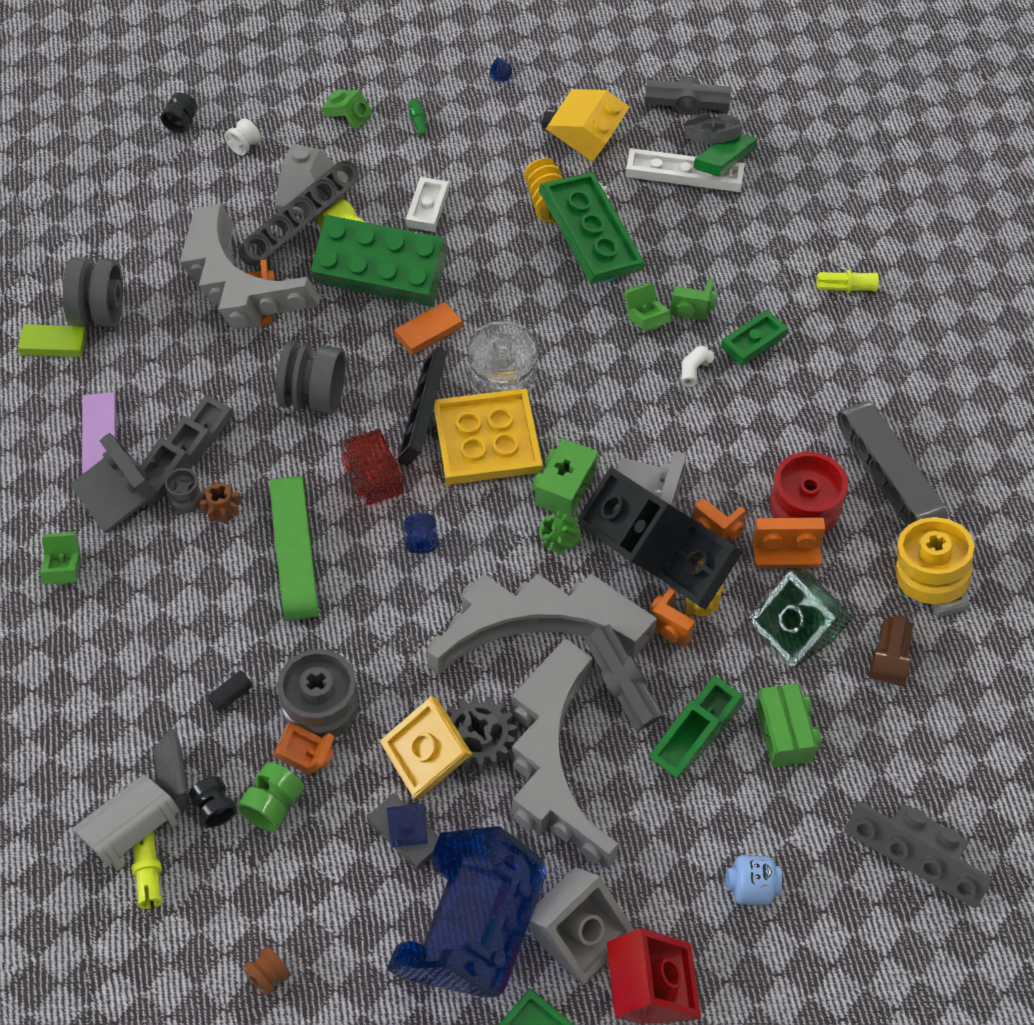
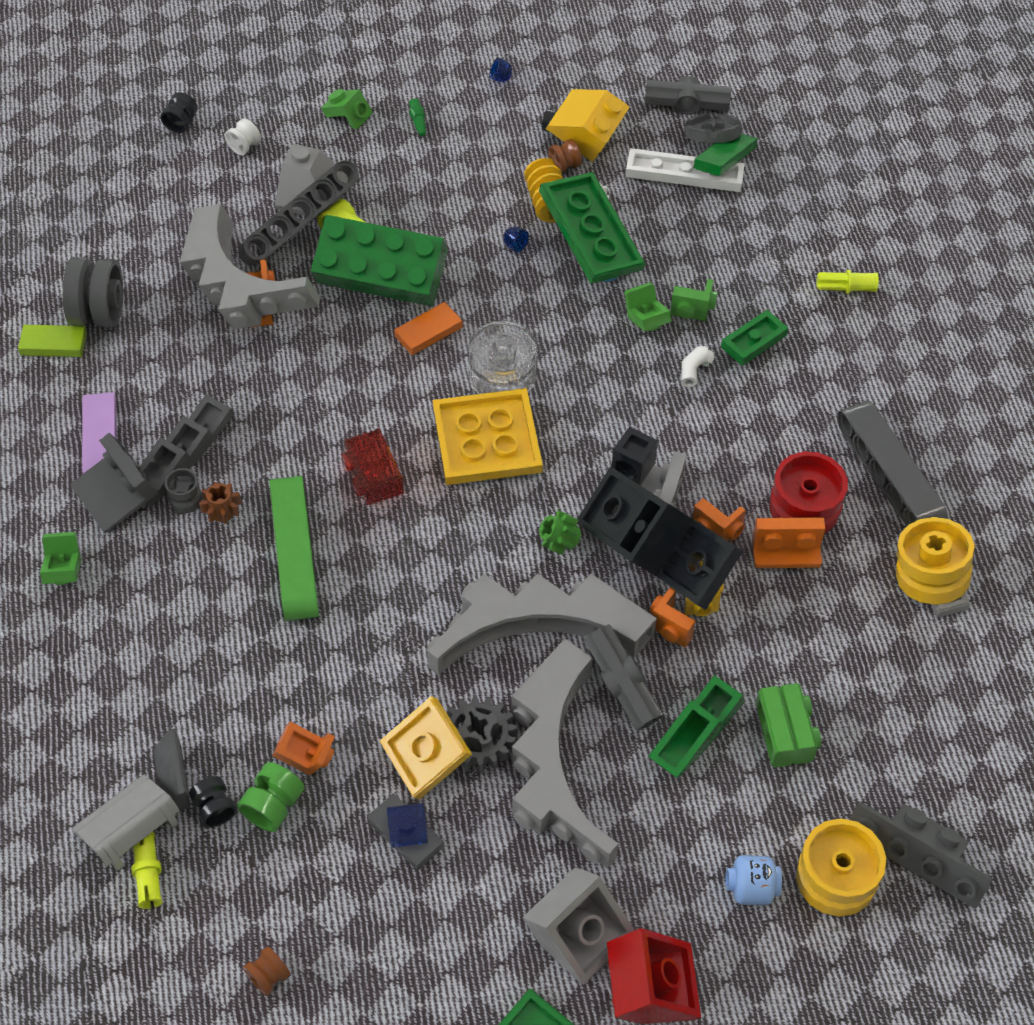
(230, 691): black pin -> none
(305, 376): dark grey wheel -> none
(319, 692): dark grey wheel -> none
(421, 533): clear blue wheel -> none
(422, 407): black tile -> none
(427, 204): white plate -> none
(479, 916): clear blue windscreen -> none
(516, 238): none -> clear blue hinge
(565, 477): bright green brick -> none
(566, 155): none -> dark orange wheel
(635, 455): none -> black brick
(800, 617): clear green slope -> none
(840, 867): none -> yellow wheel
(891, 659): reddish brown piece -> none

